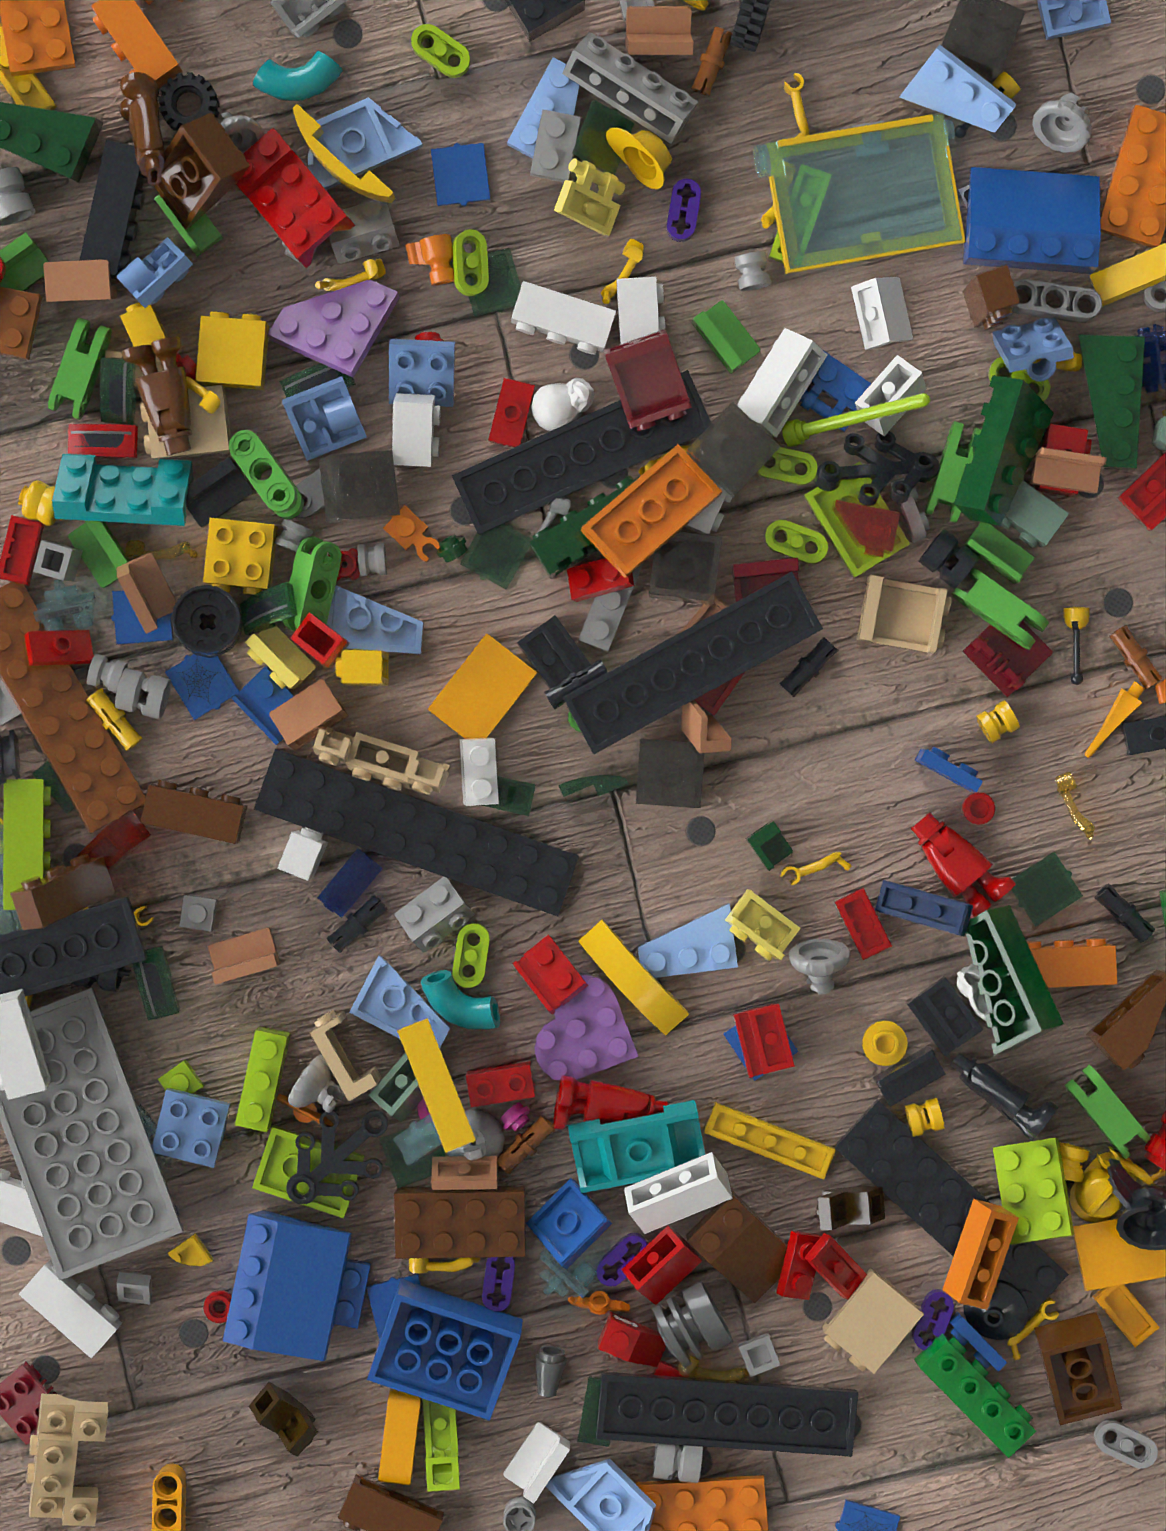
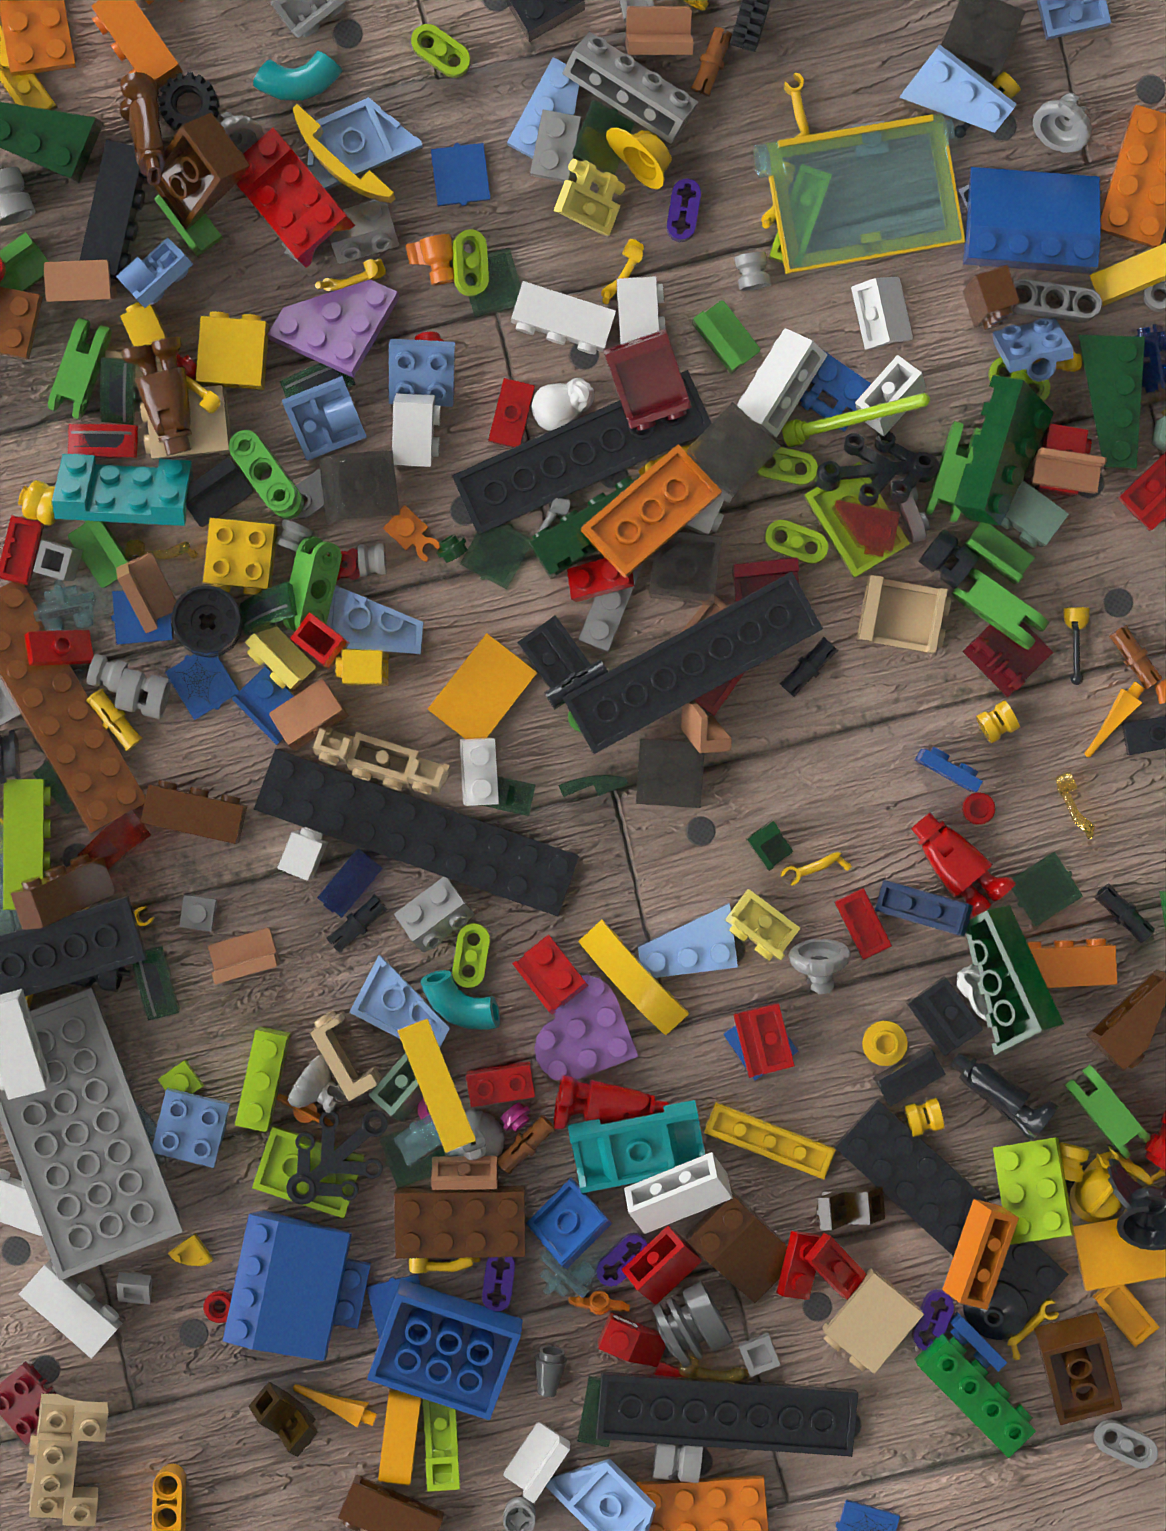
(349, 1409): none -> light orange piece

